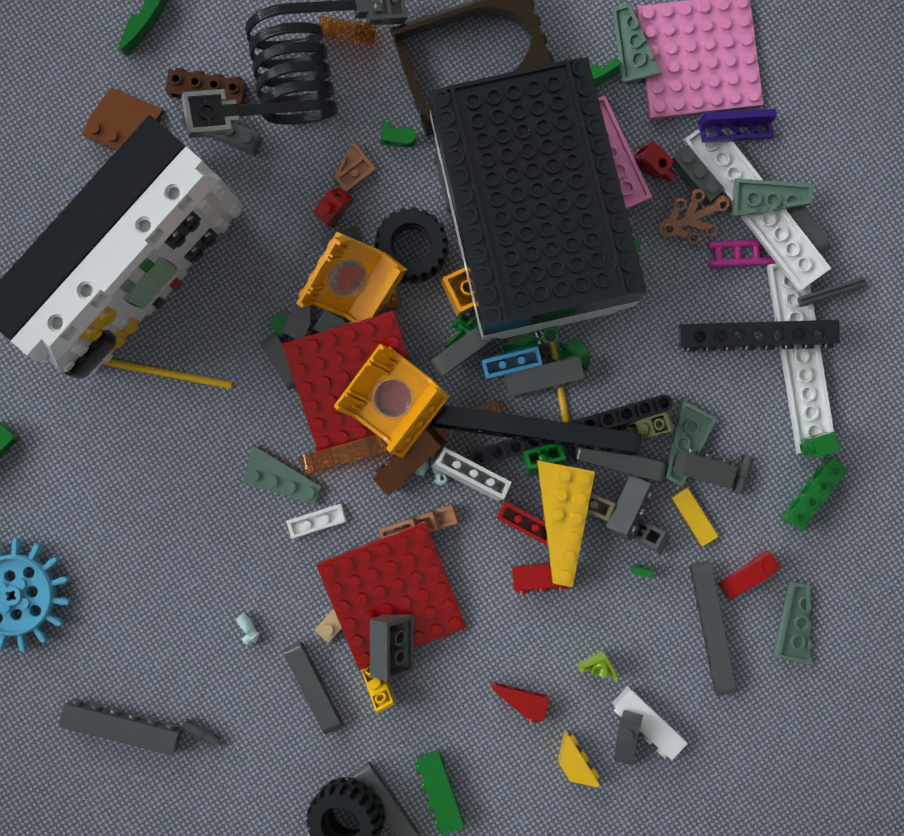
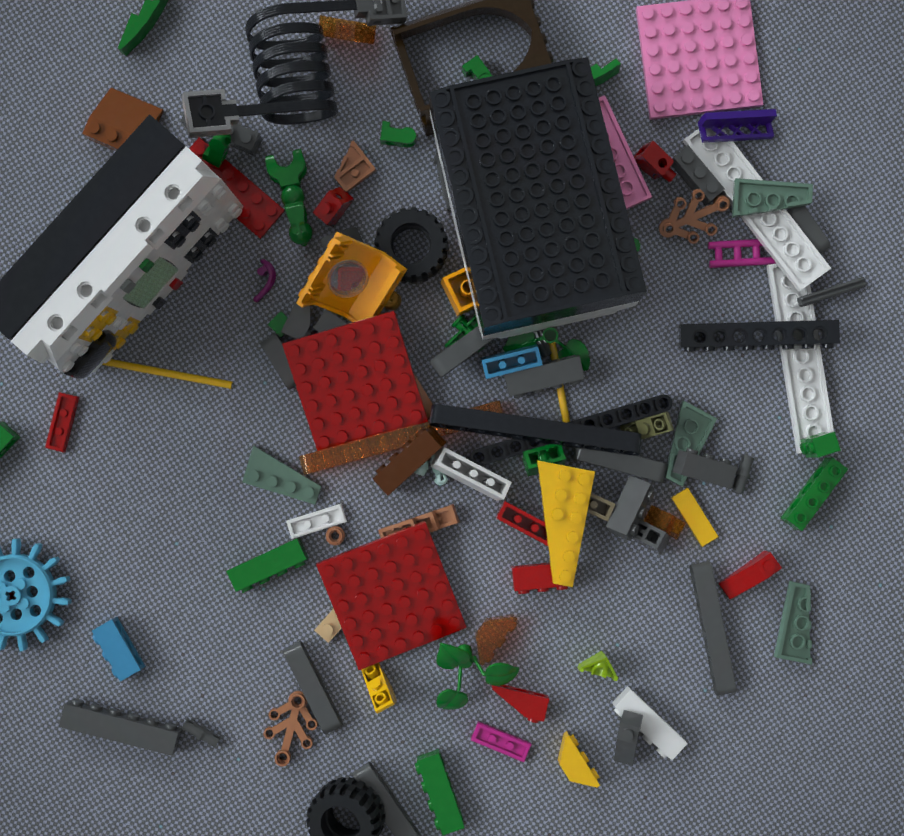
(62, 422): none -> red tile
(118, 649): none -> dark azure brick
(183, 81): reddish brown brick -> none
(217, 150): none -> green leg
(247, 625): light aqua arm -> none
(259, 209): none -> red plate
(263, 271): none -> magenta piece
(267, 564): none -> green brick
(291, 724): none -> nougat plant
(292, 195): none -> green piece
(331, 540): none -> nougat plate
(391, 646): dark grey slope -> none
(392, 399): light orange panel -> none
(451, 657): none -> green plant
(476, 69): none -> green leg
(492, 635): none -> clear orange slope
(501, 741): none -> dark pink tile
(633, 48): sand green wing -> none
(638, 570): green tile -> none
(664, 521): none -> clear orange slope

